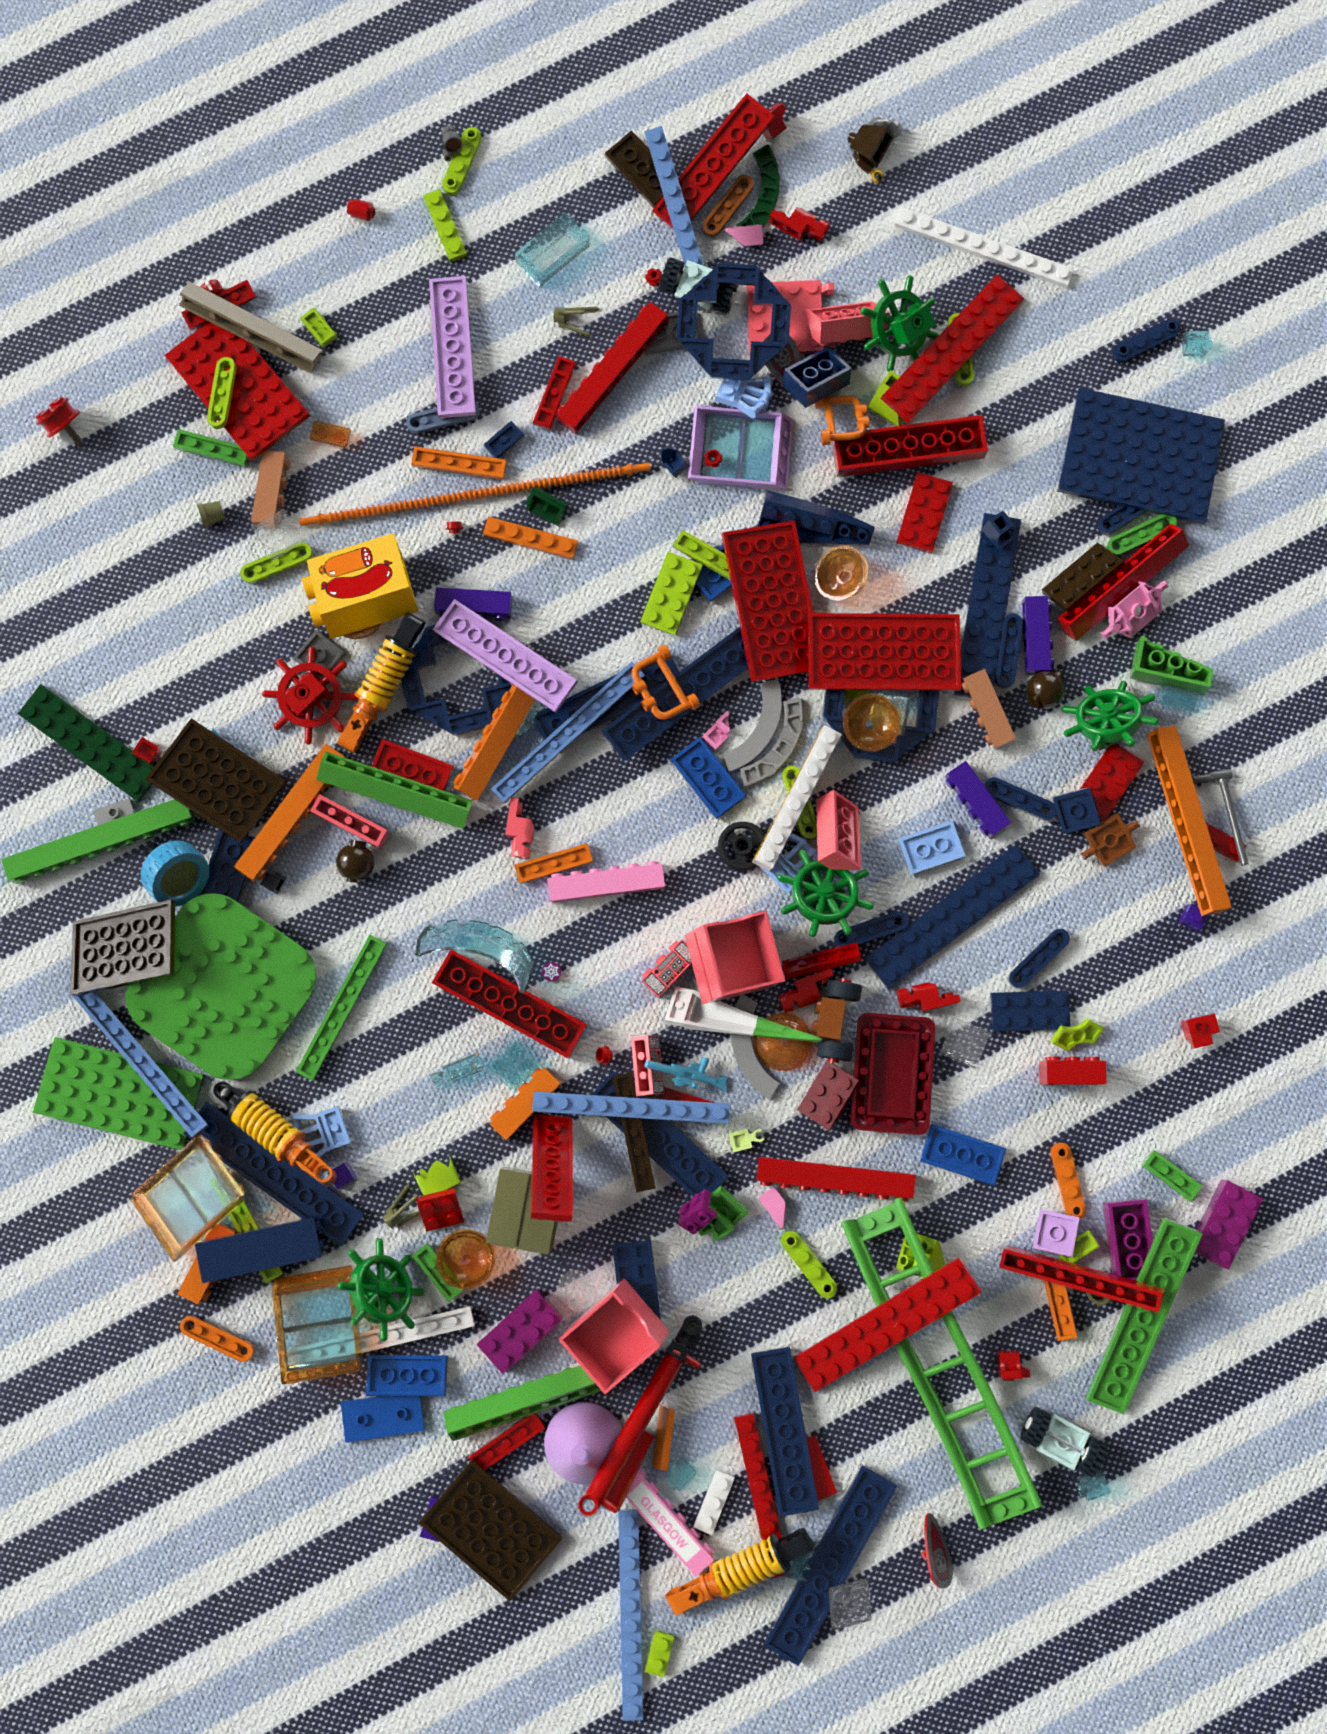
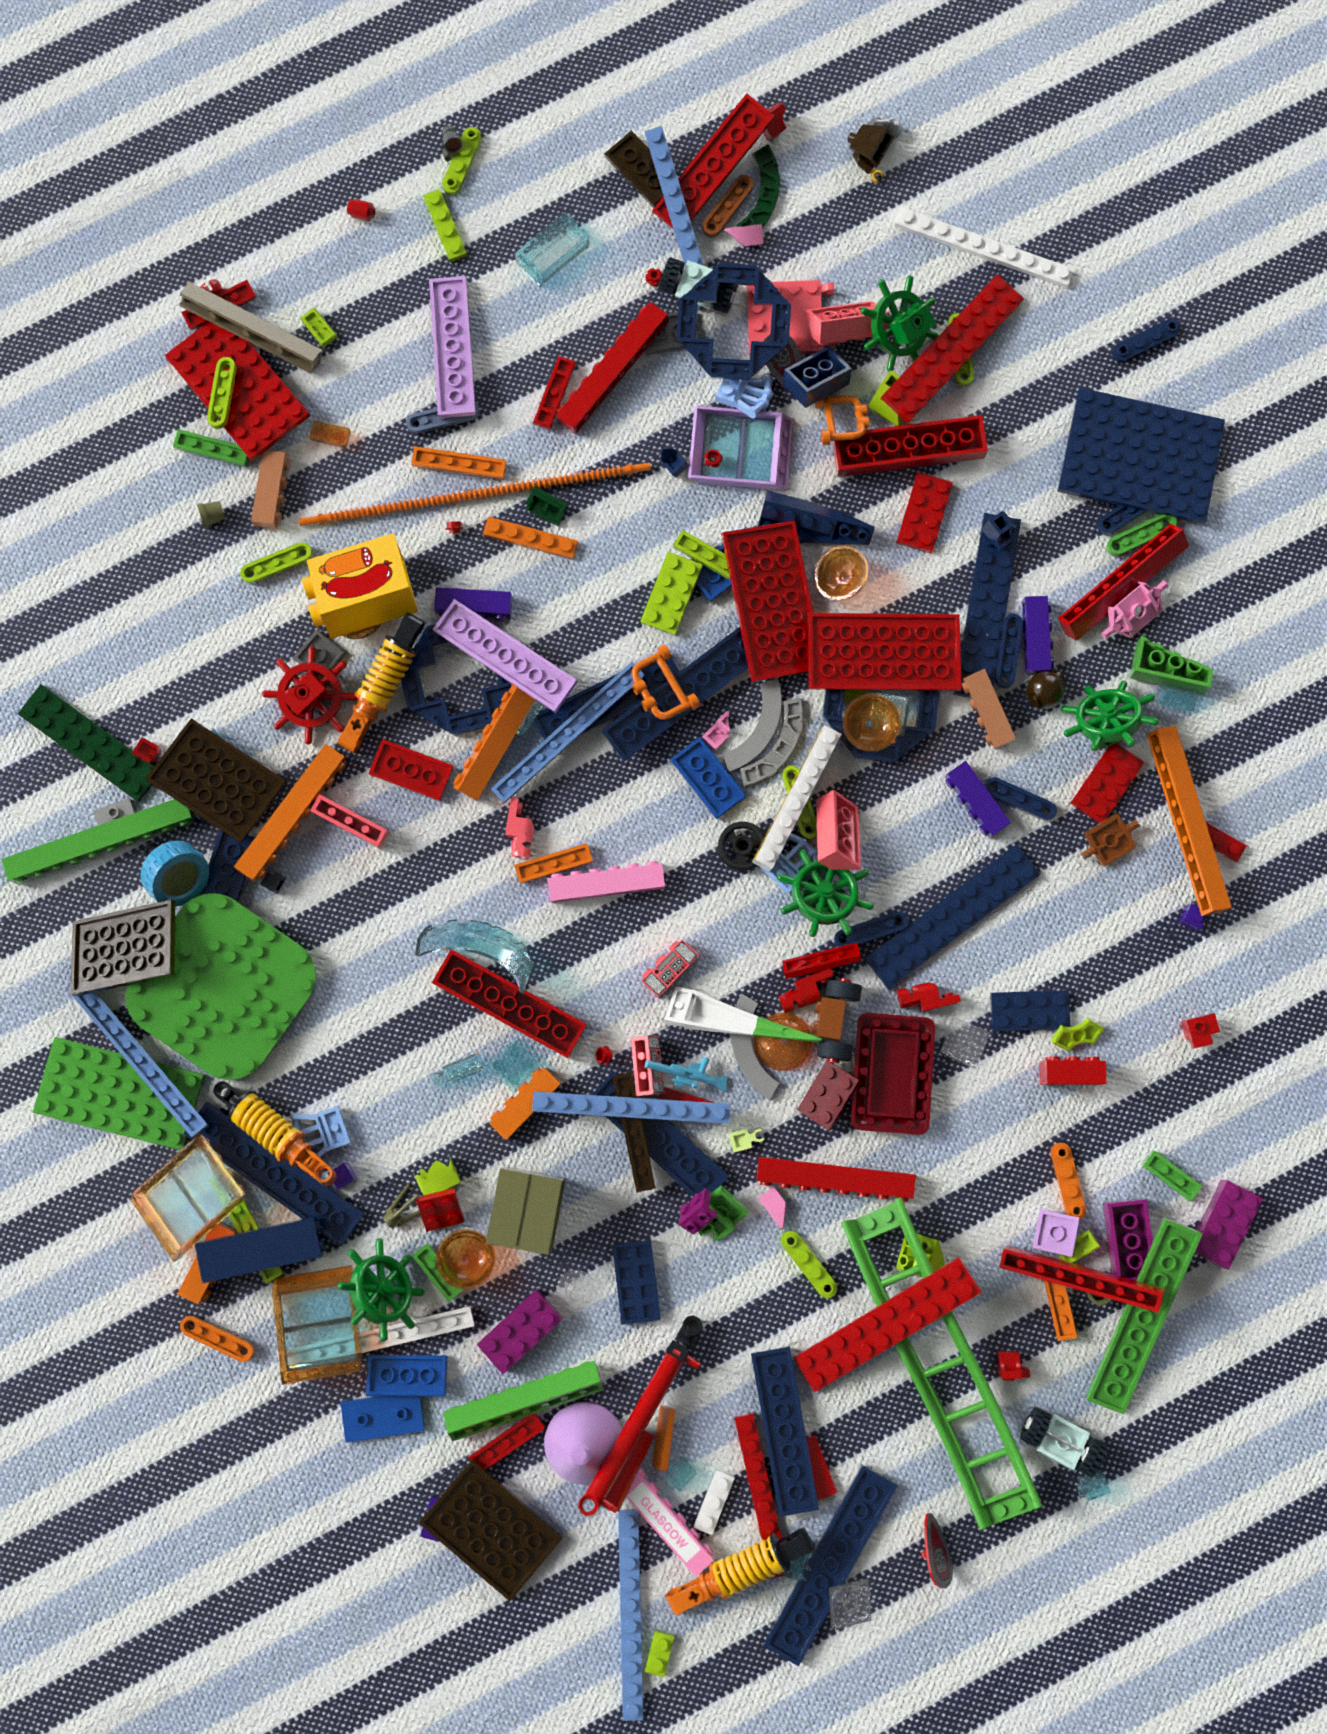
(59, 418): red wheel -> none
(278, 534): clear plate -> none
(341, 1007): bright green plate -> none
(355, 861): dark brown brick -> none
(394, 790): bright green brick -> none
(503, 440): dark blue plate -> none
(551, 971): magenta tile -> none
(552, 1168): red plate -> none
(562, 315): olive plant -> none
(614, 1336): coral piece -> none
(734, 957): coral piece -> none
(799, 224): red plate -> none
(931, 847): light blue plate -> none
(962, 1154): blue plate -> none
(1038, 958): dark blue plate -> none
(1077, 810): dark blue plate -> none
(1082, 577): dark brown plate -> none
(1196, 343): clear light blue brick -> none
(1223, 777): dark grey bar -> none

